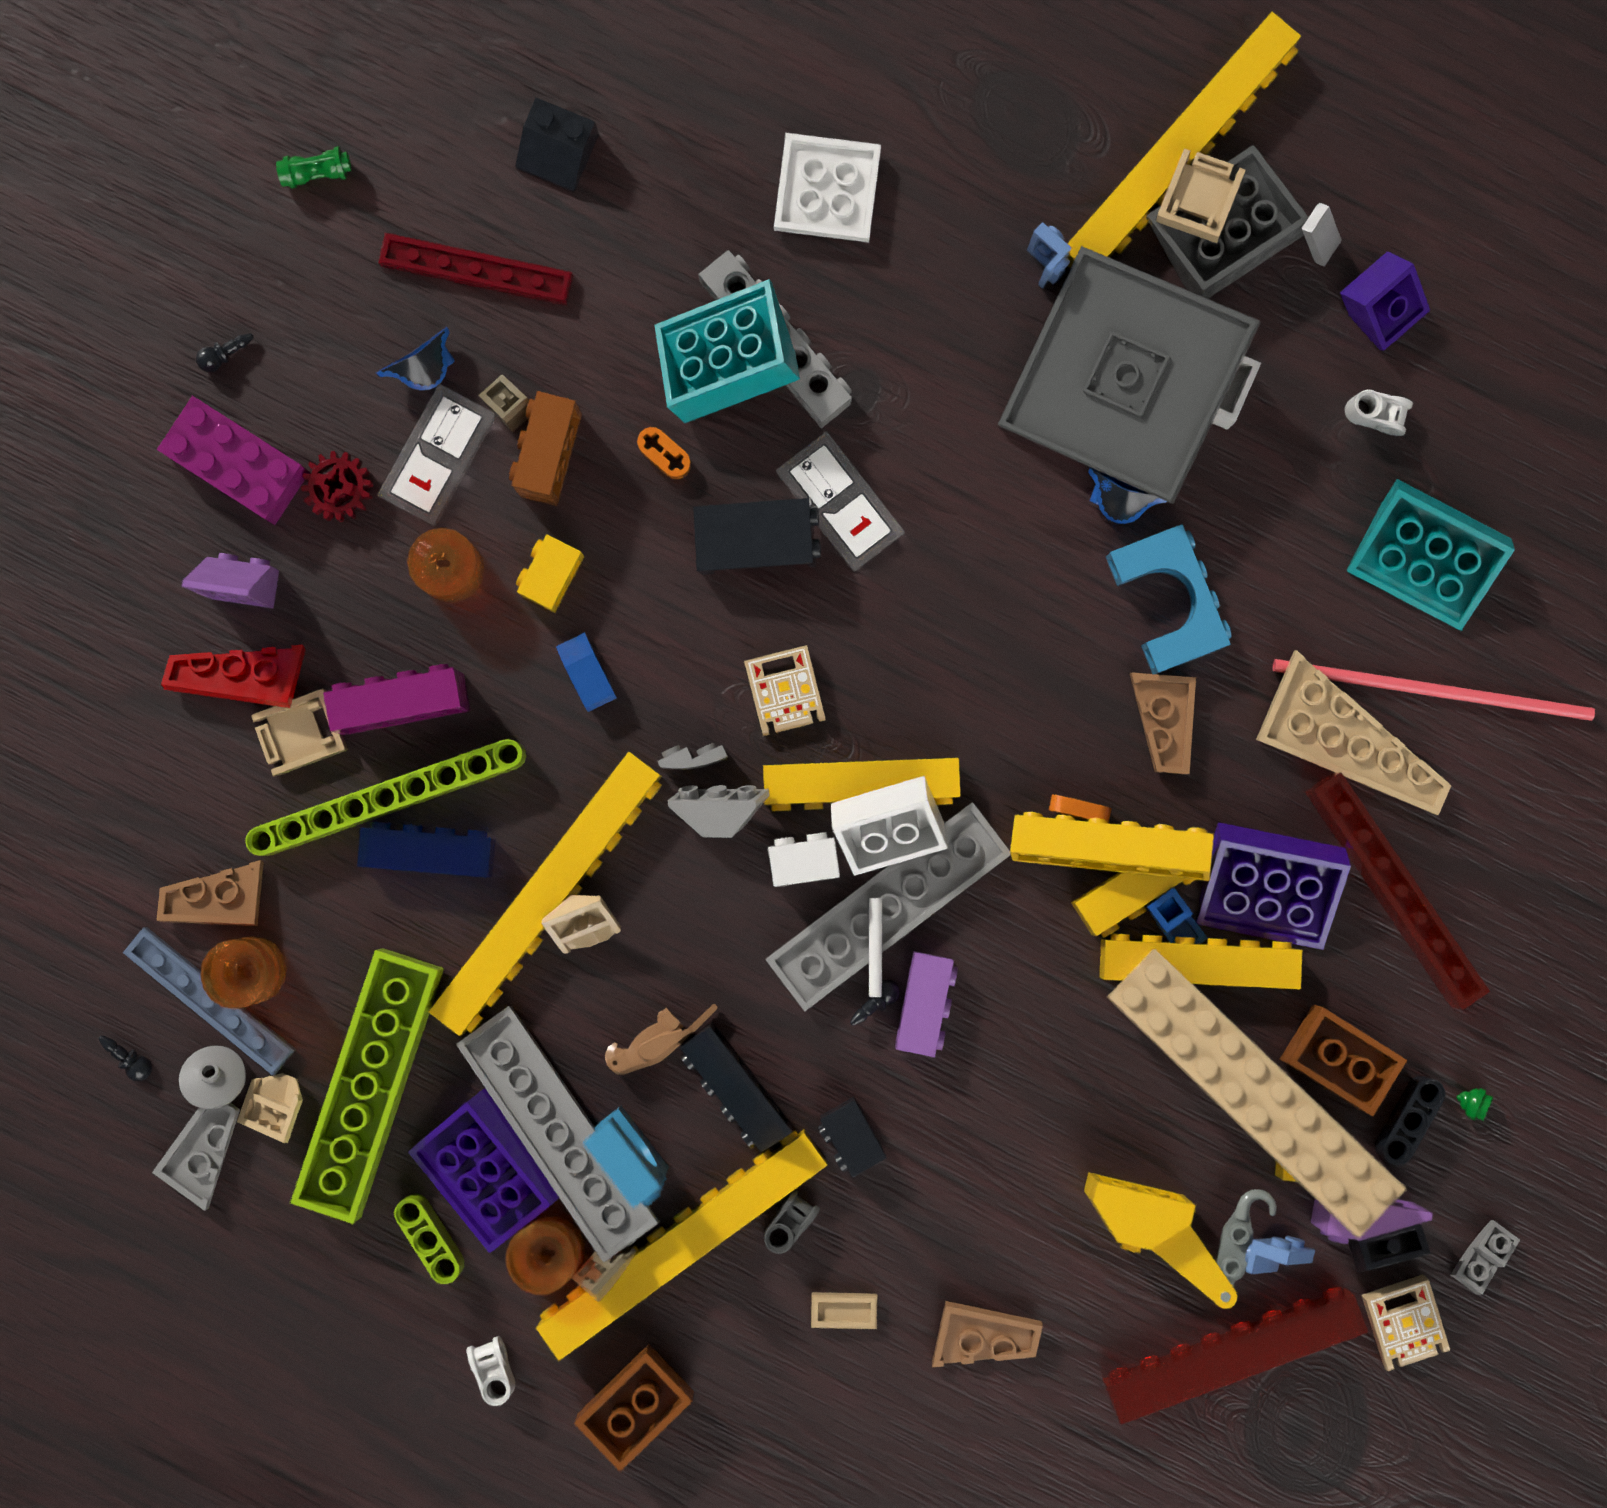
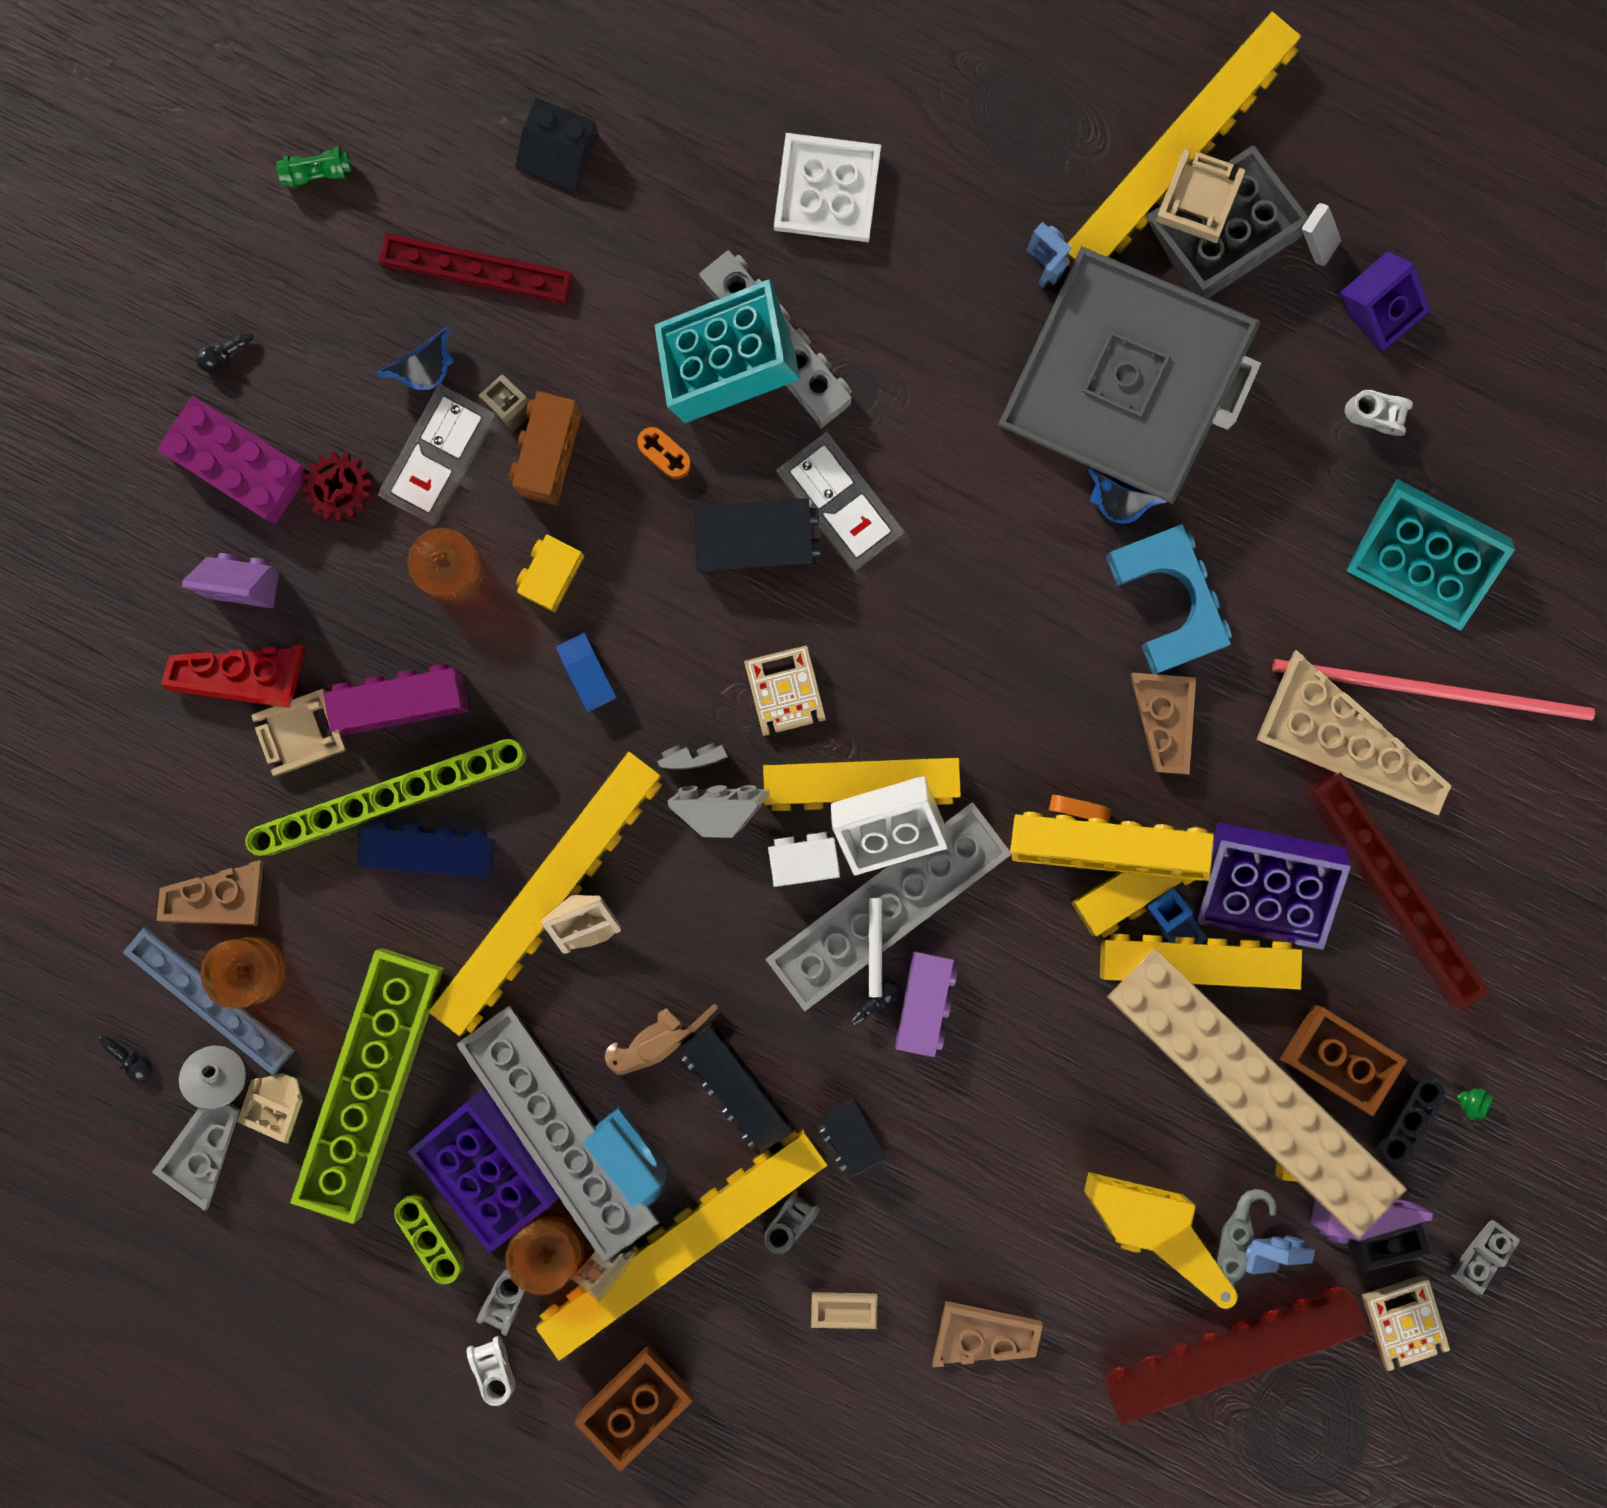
(501, 1305): none -> light grey piece

